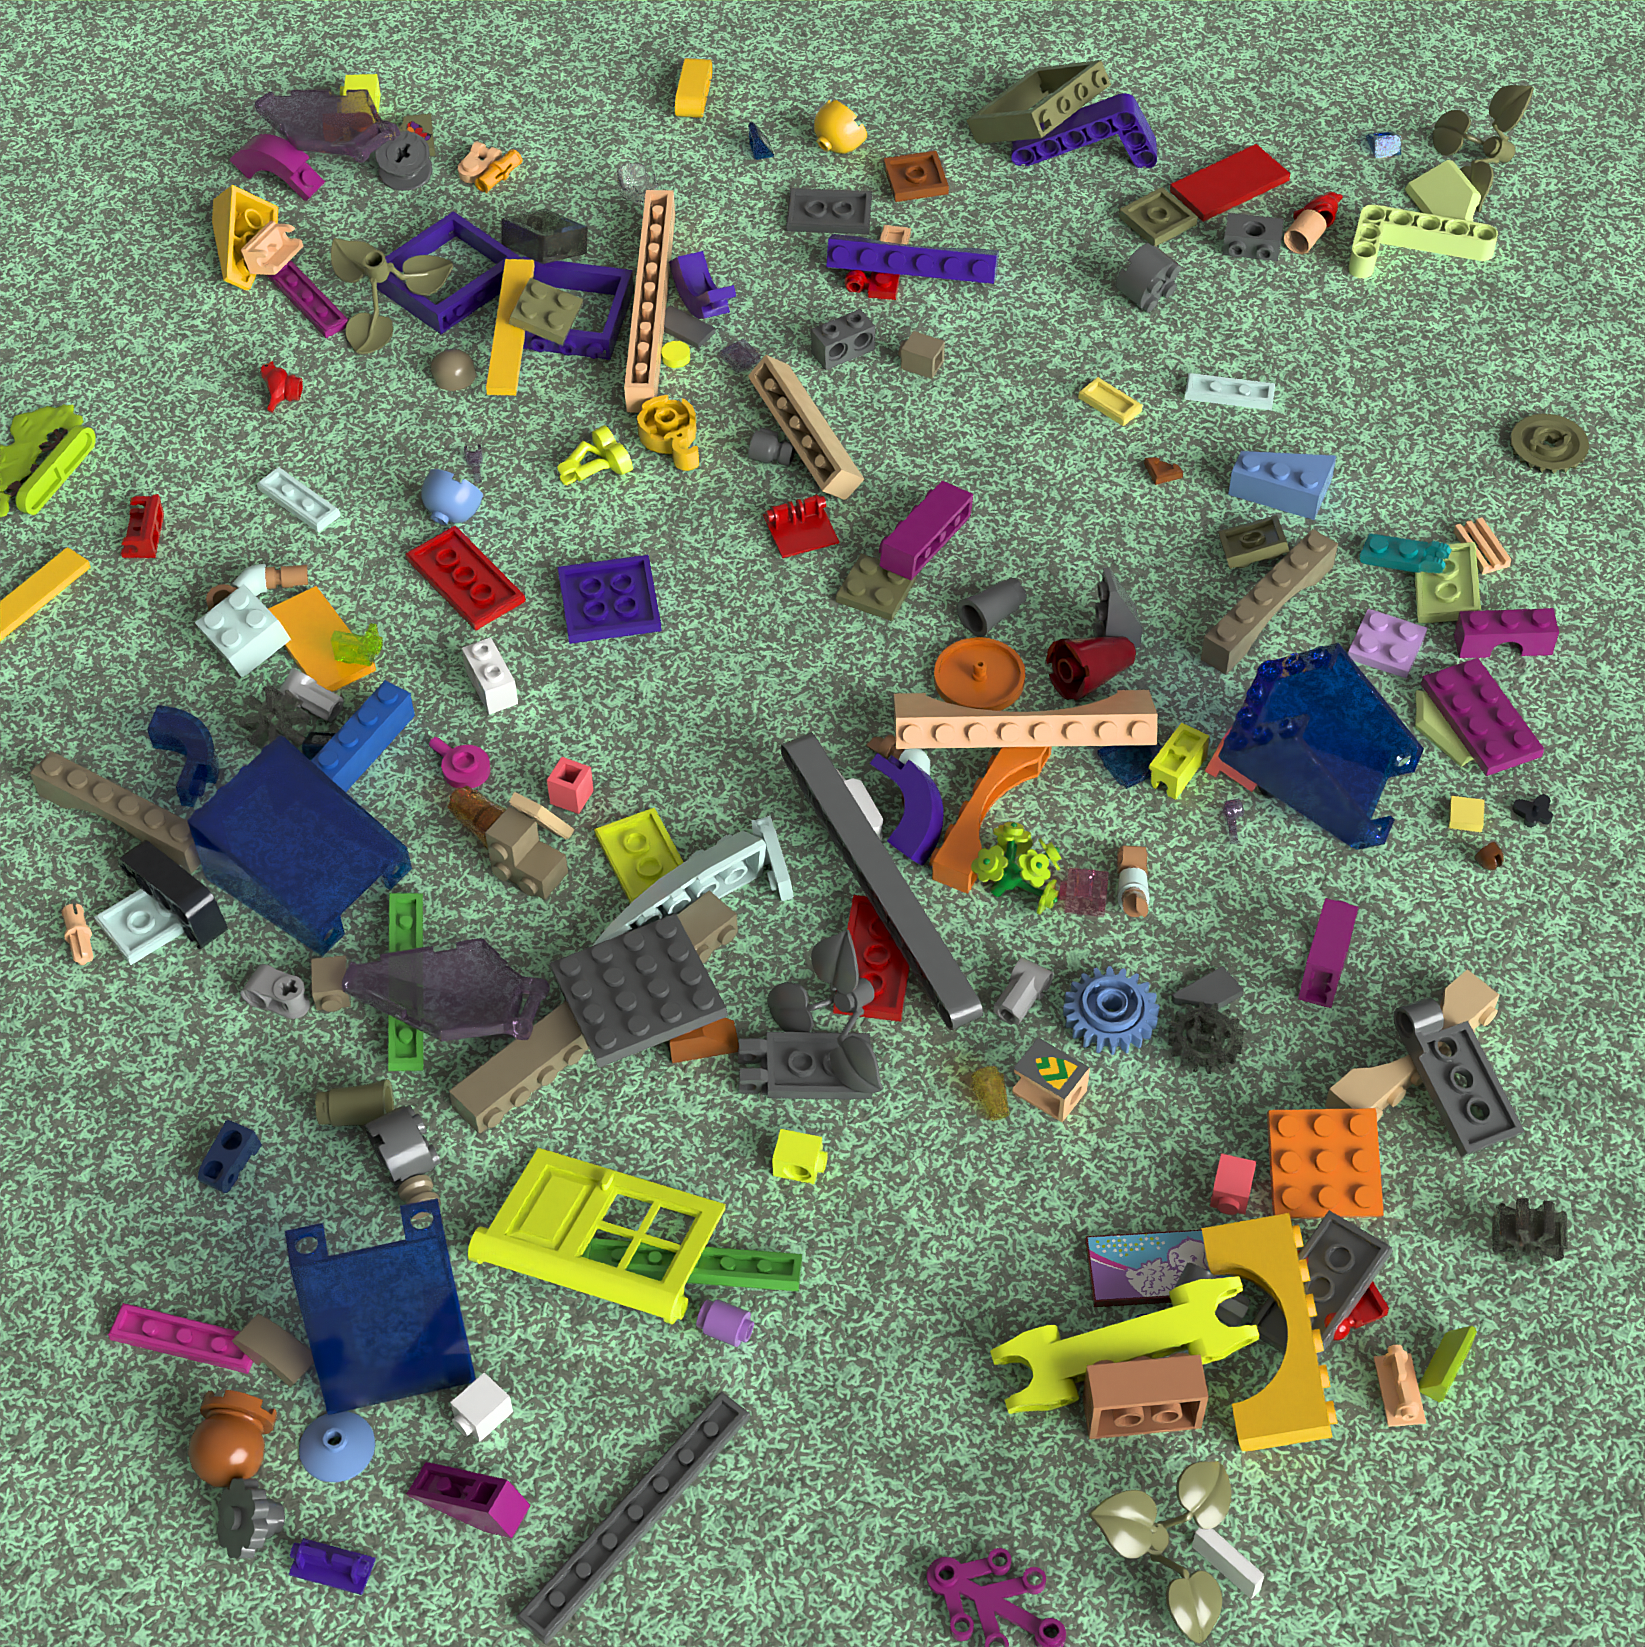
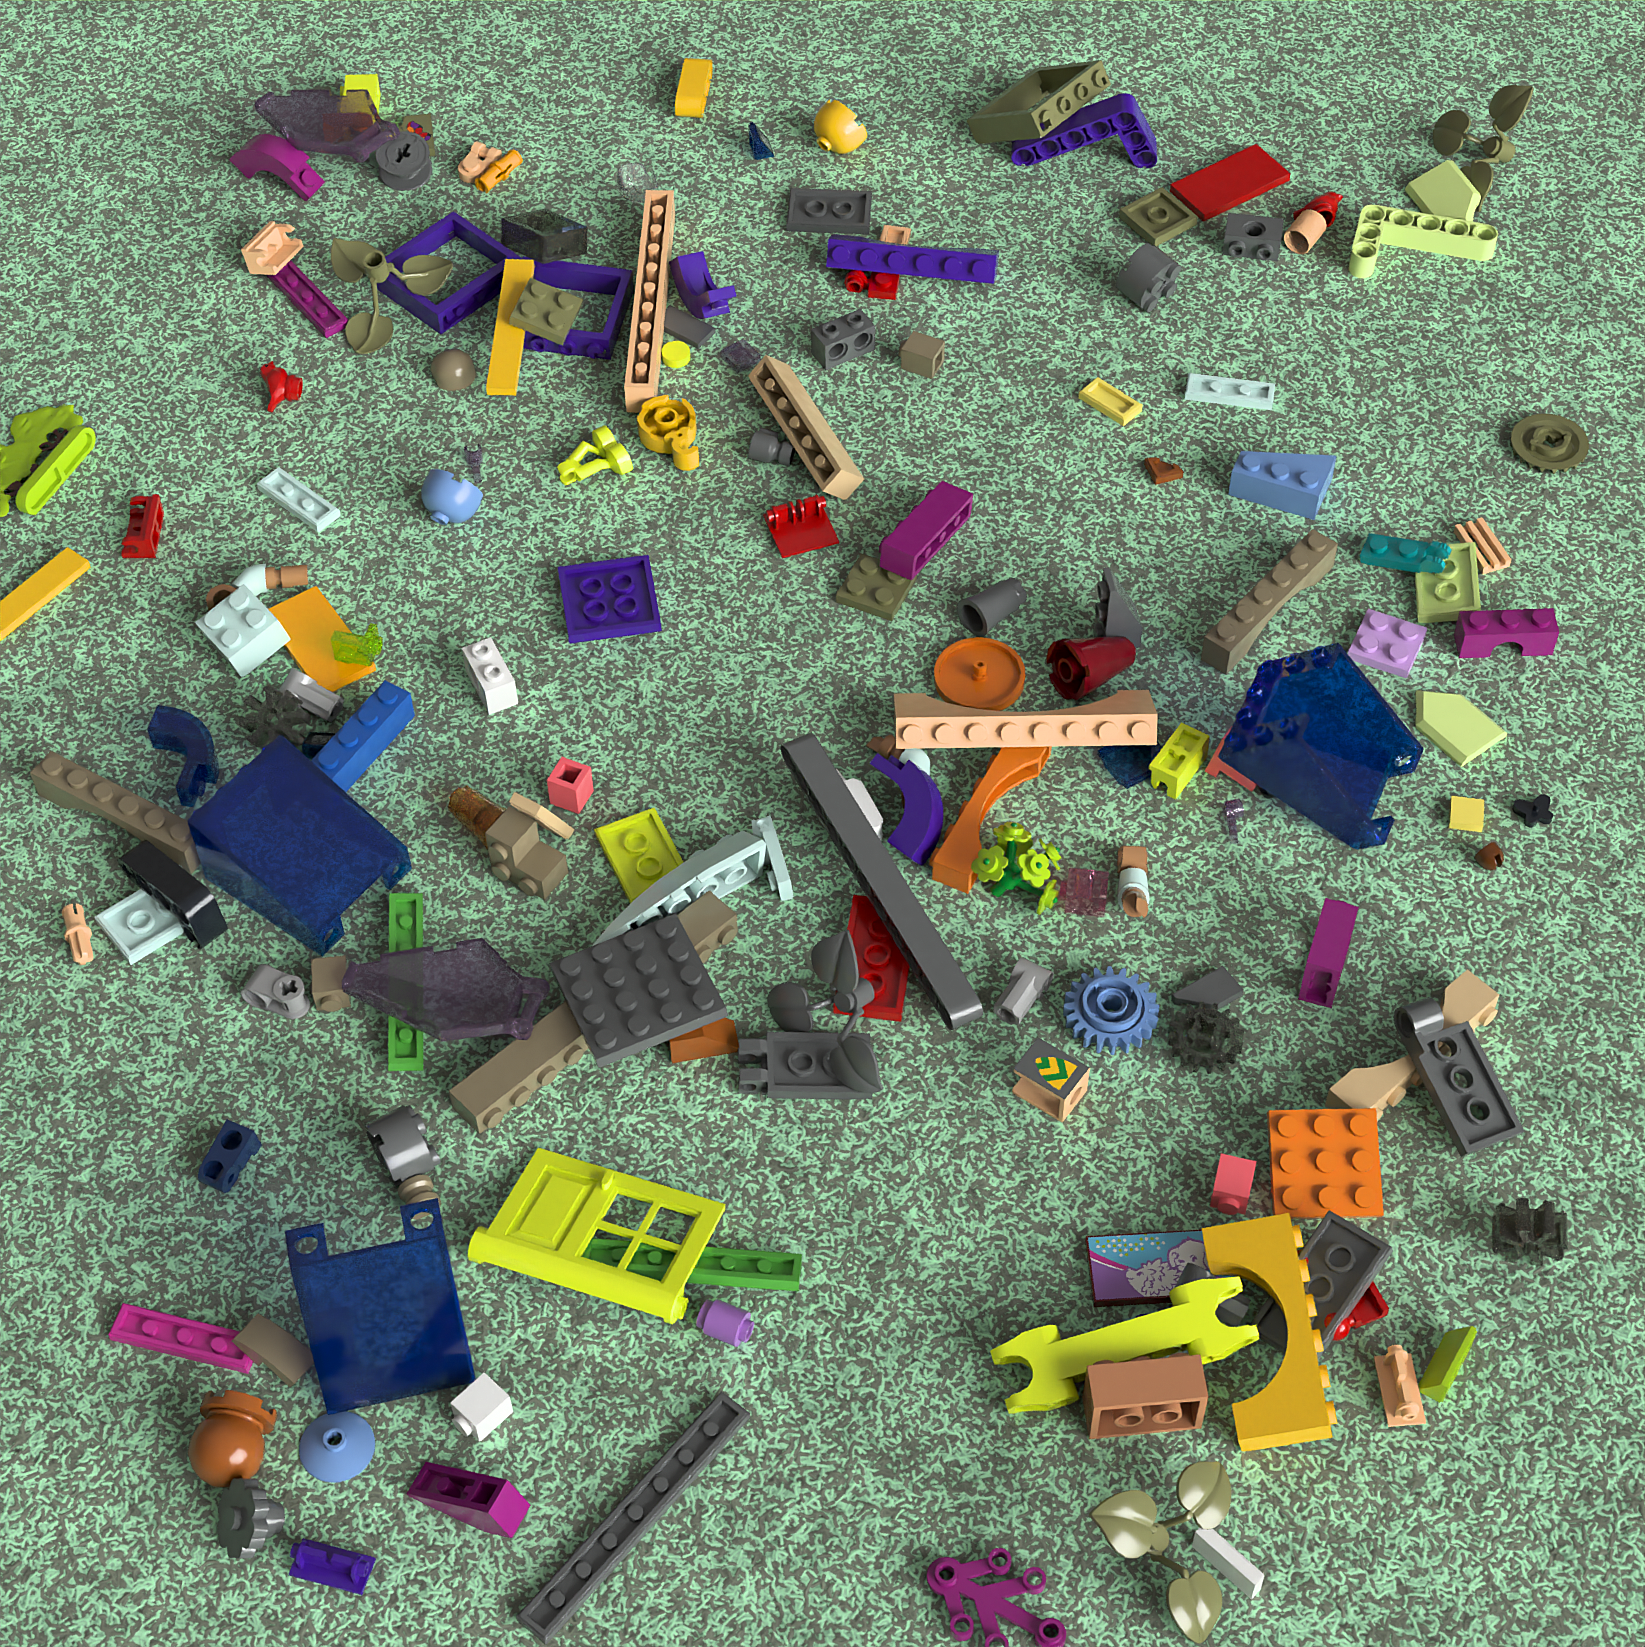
(235, 221): yellow wedge -> none
(354, 1104): olive plant -> none
(462, 764): dark pink piece -> none
(465, 577): red tile -> none
(798, 1156): neon yellow brick -> none
(915, 176): dark orange plate -> none
(991, 1091): clear yellow cone -> none
(1253, 542): olive plate -> none
(1384, 144): clear blue slope -> none
(1482, 716): magenta plate -> none

